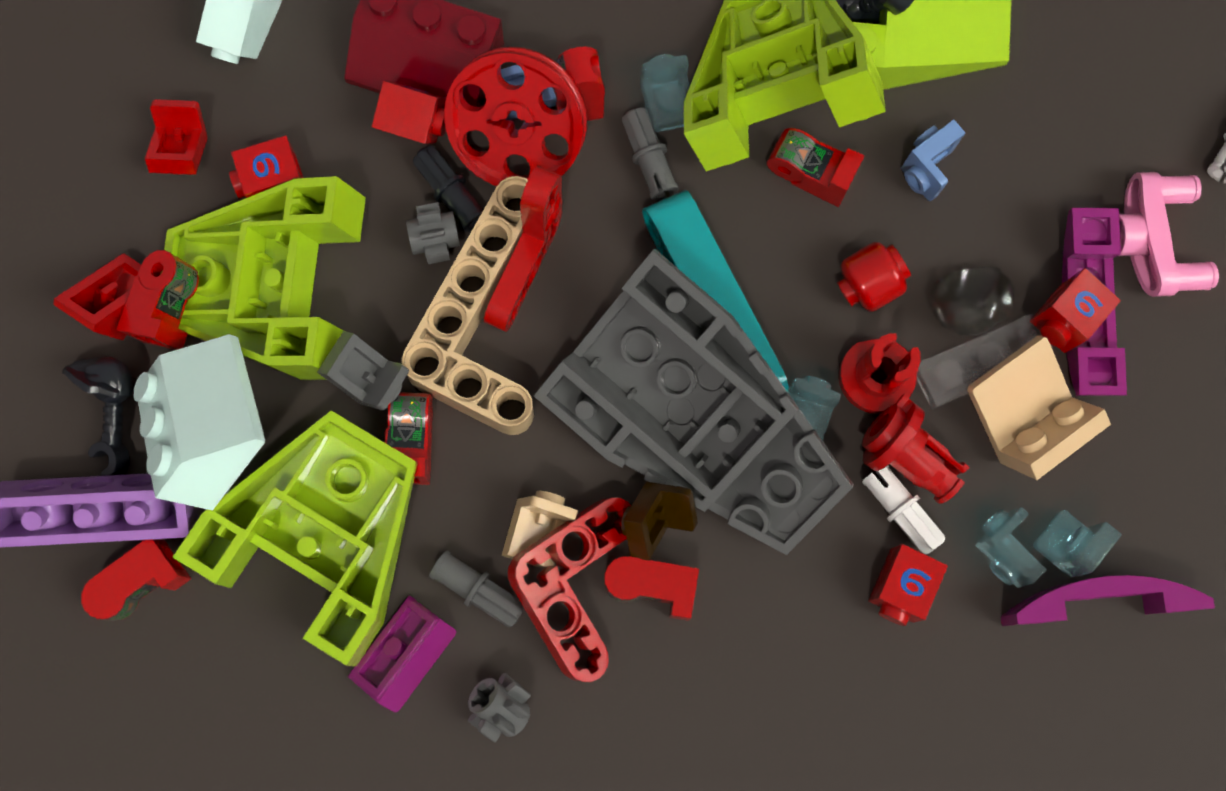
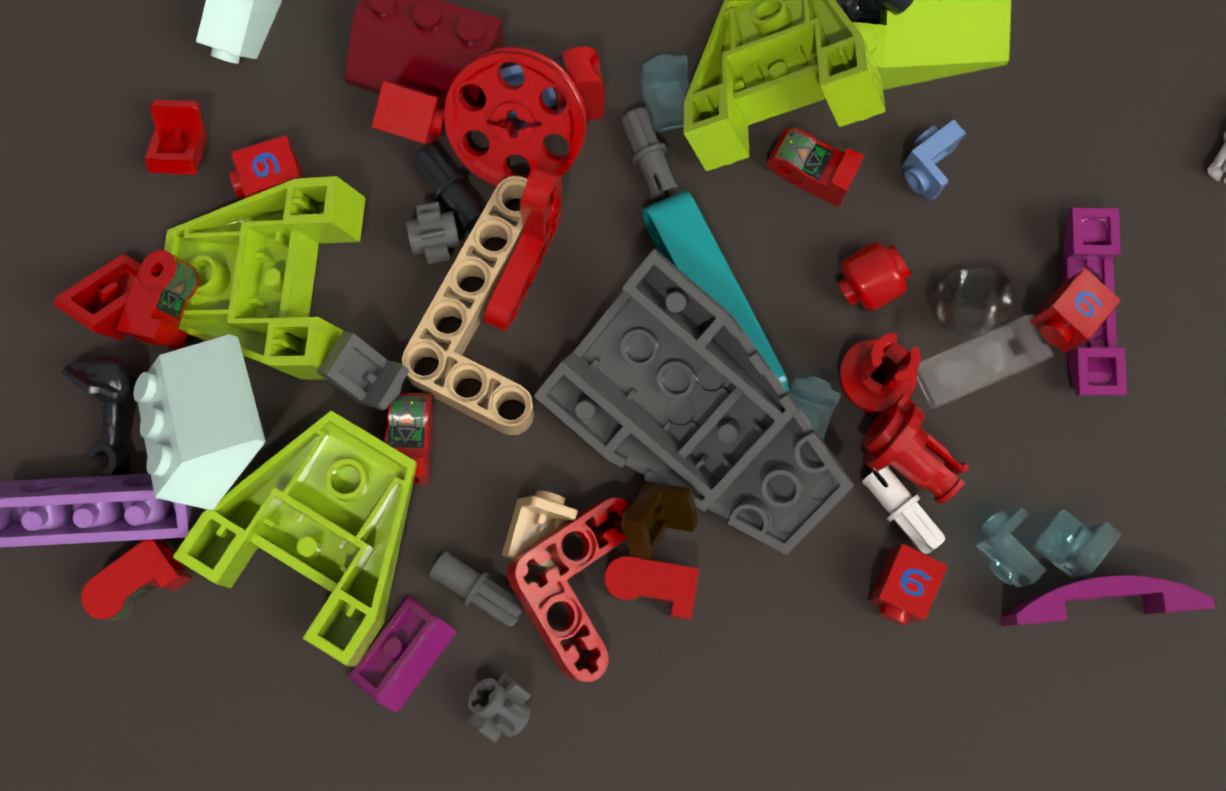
(1032, 412): tan bracket -> none
(1148, 238): bright pink connector -> none

